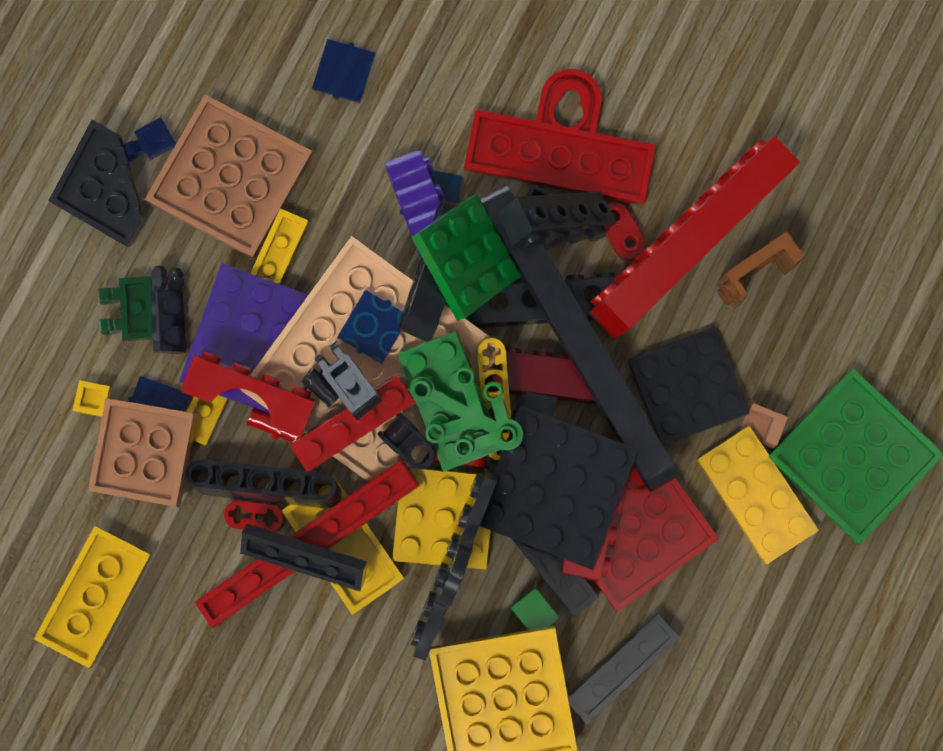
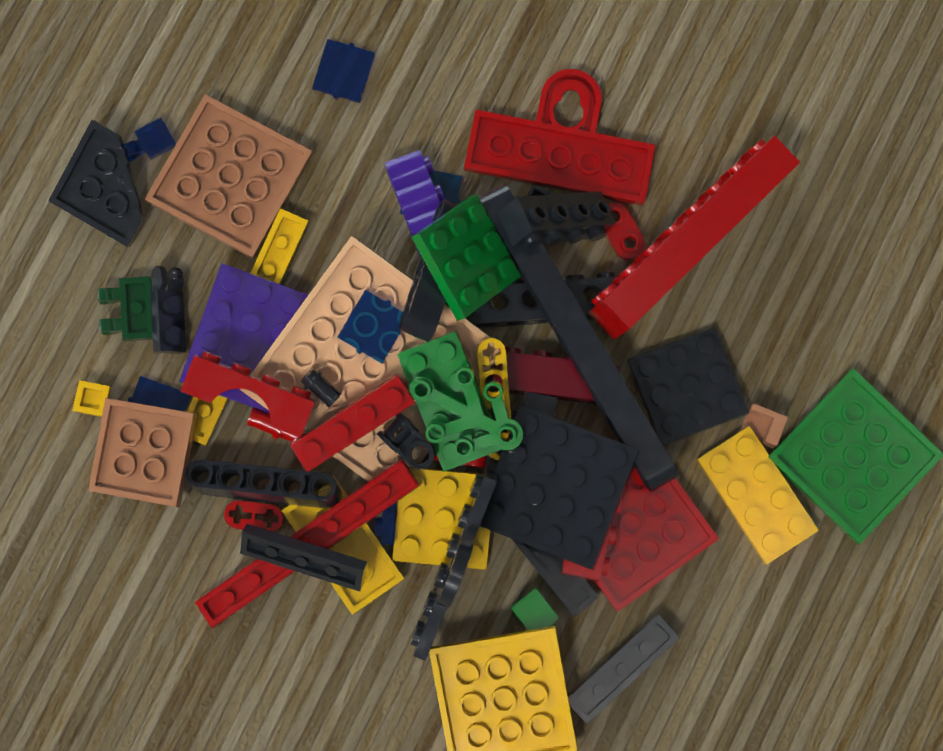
(92, 597): yellow plate -> none
(349, 383): hinge -> none
(386, 526): none -> clear blue plate
(780, 250): dark orange panel -> none

